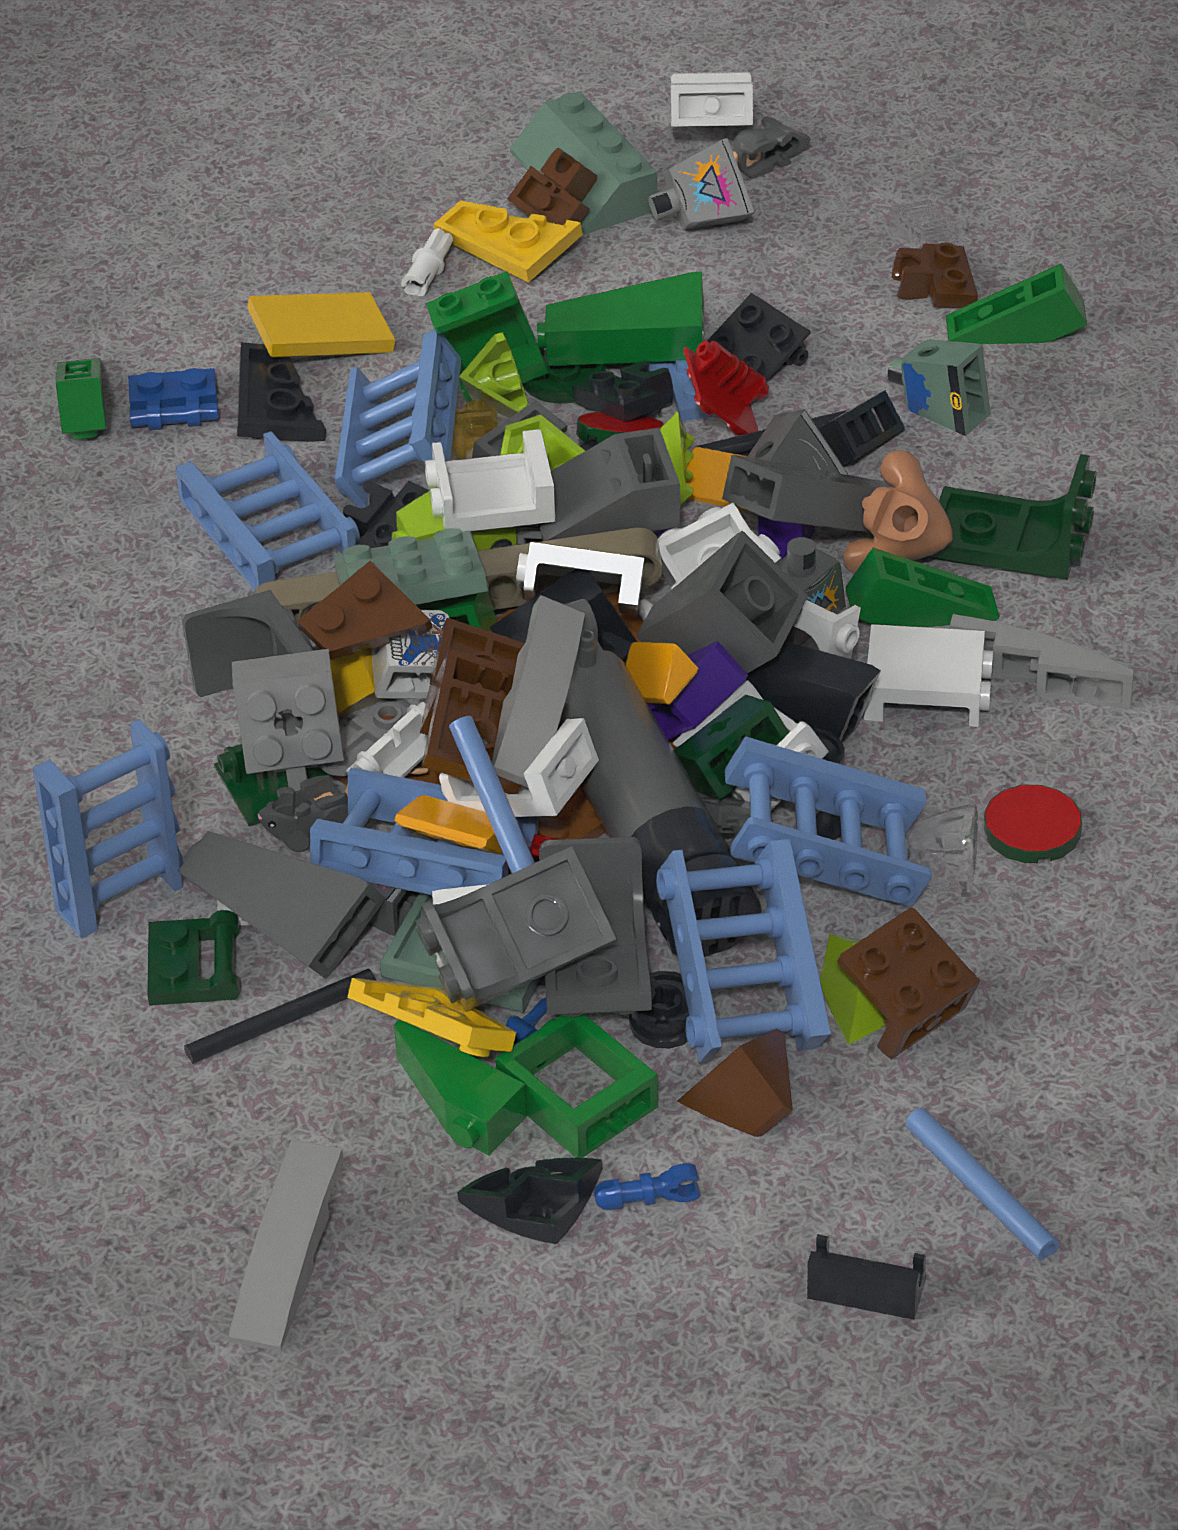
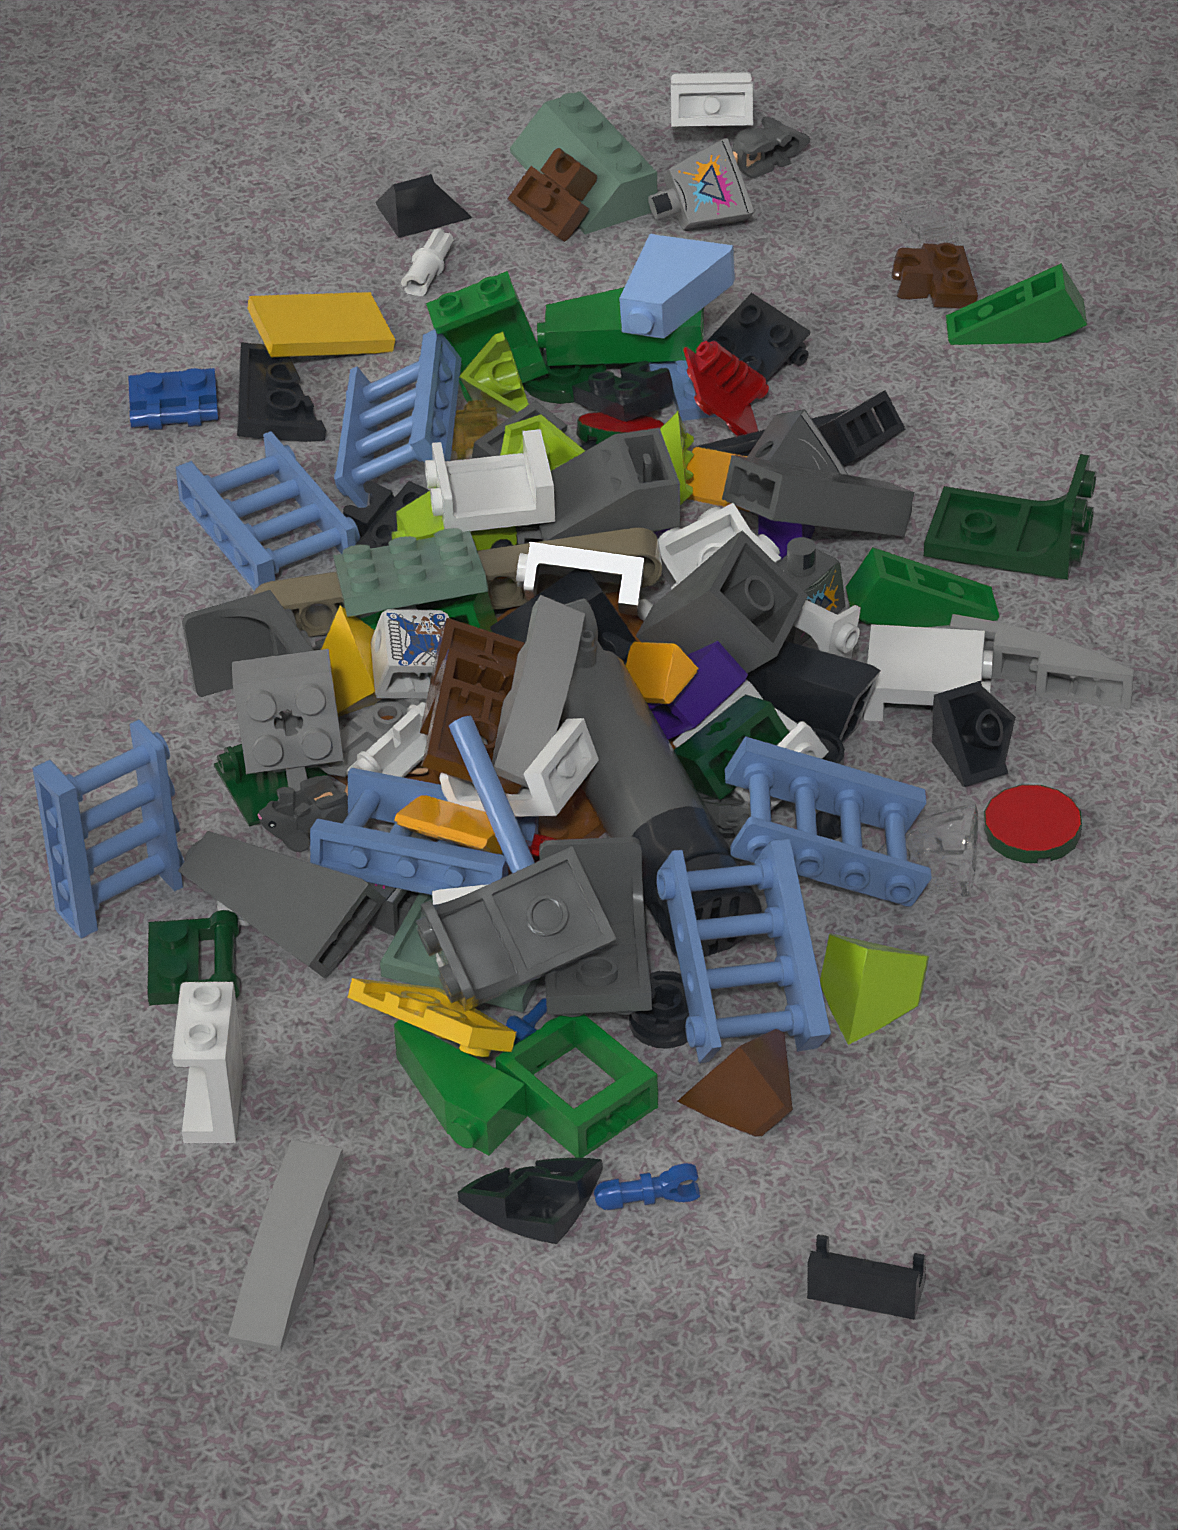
(81, 397): green slope -> none
(211, 1047): none -> white panel
(272, 1018): black bar -> none
(362, 614): reddish brown wing -> none
(419, 207): none -> black slope
(507, 241): yellow wing -> none
(673, 283): none -> light blue slope
(901, 518): nougat head -> none
(909, 979): reddish brown bracket -> none
(944, 383): sand green torso -> none
(972, 732): none -> black slope
(982, 1184): medium blue piece -> none

